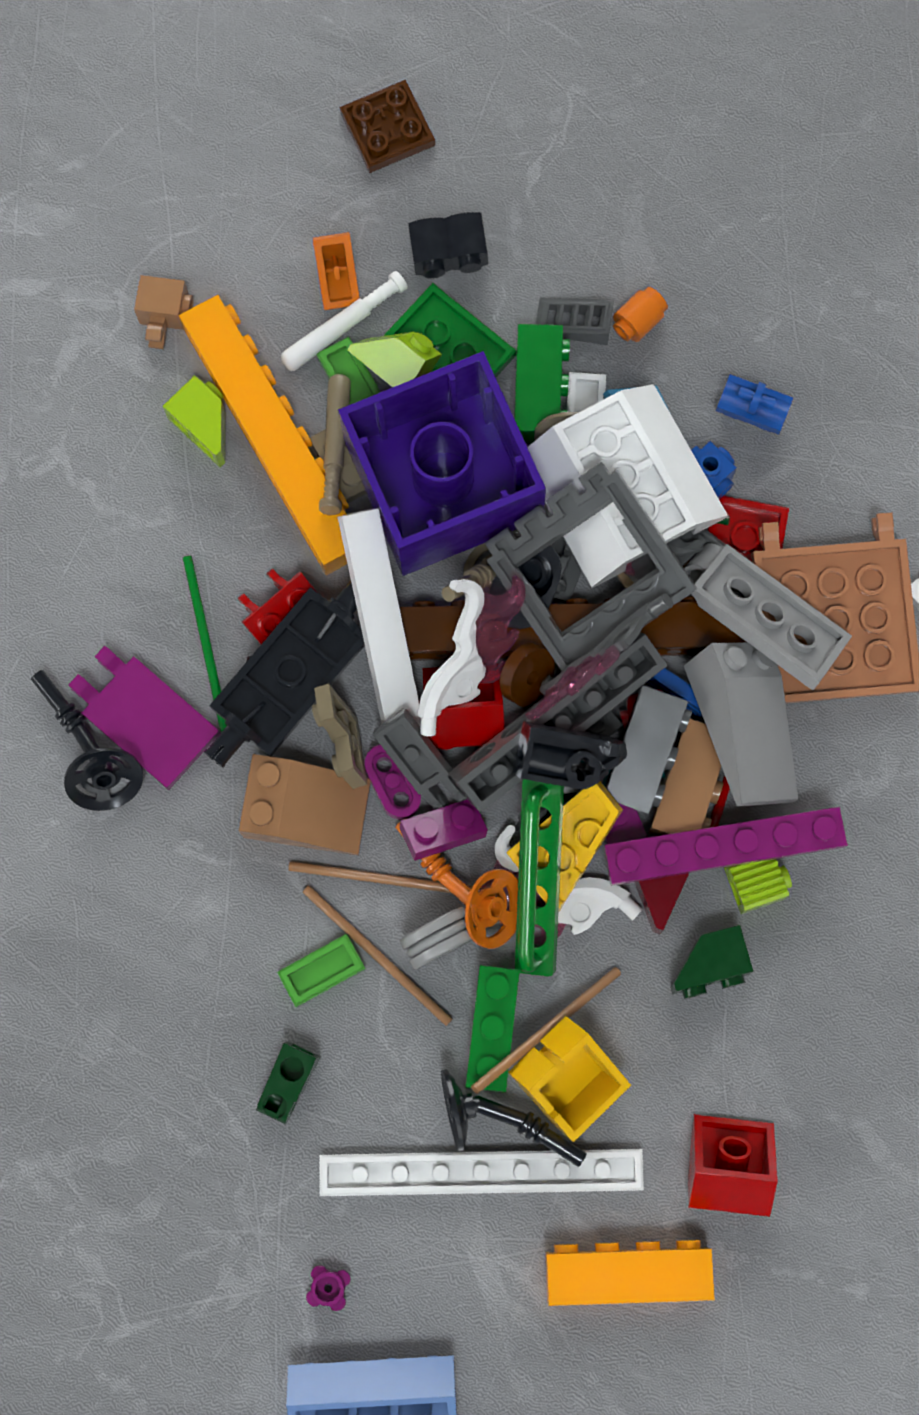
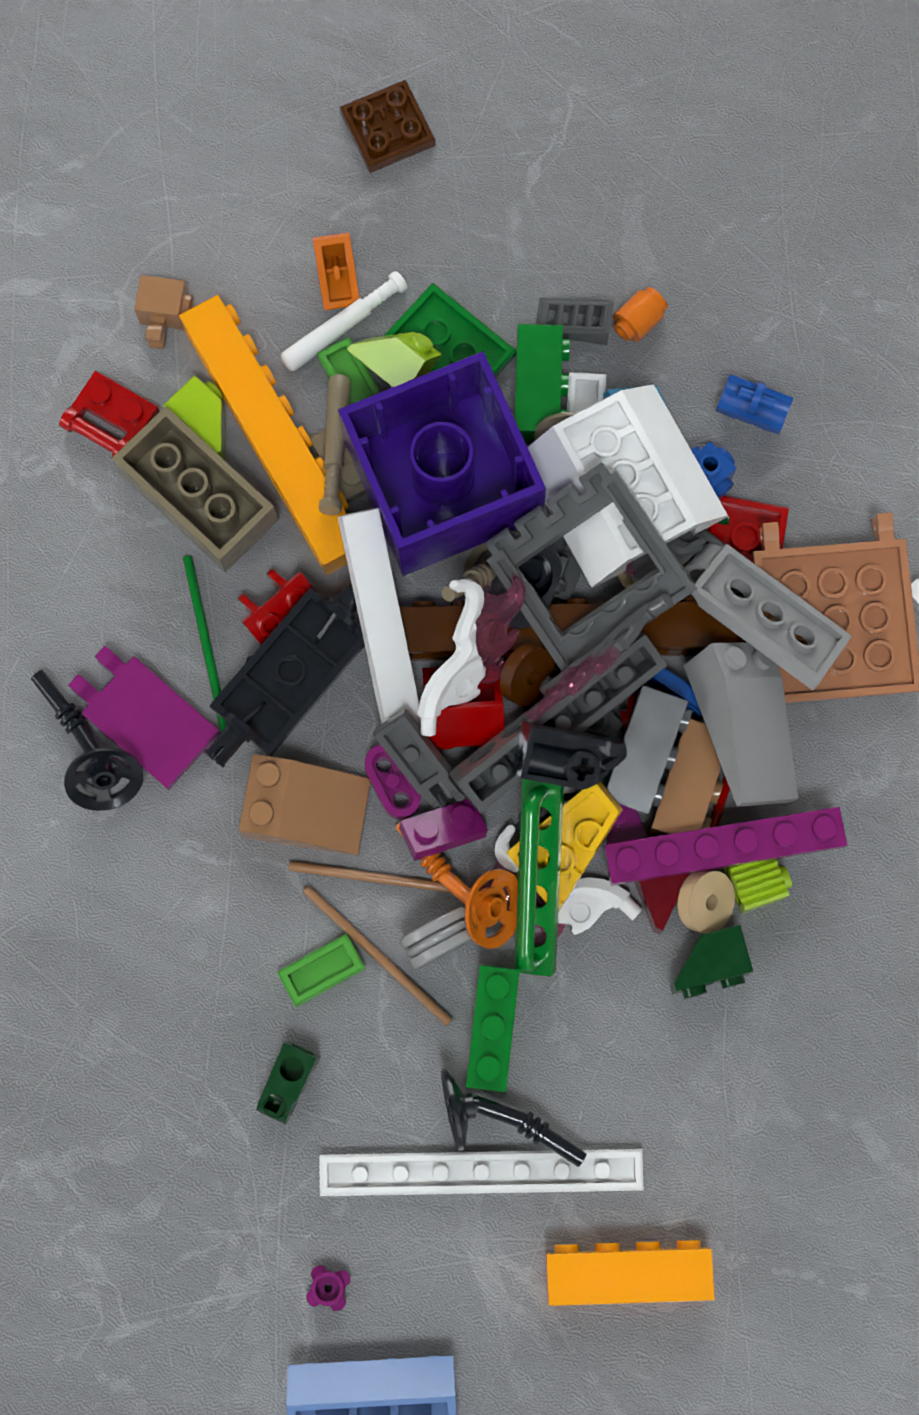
(112, 405): none -> red plate
(195, 489): none -> dark tan brick
(343, 731): dark tan plate -> none
(448, 244): black brick -> none
(531, 1042): medium nougat axle -> none
(570, 1078): yellow piece -> none
(706, 901): none -> tan piece
(732, 1165): red slope -> none

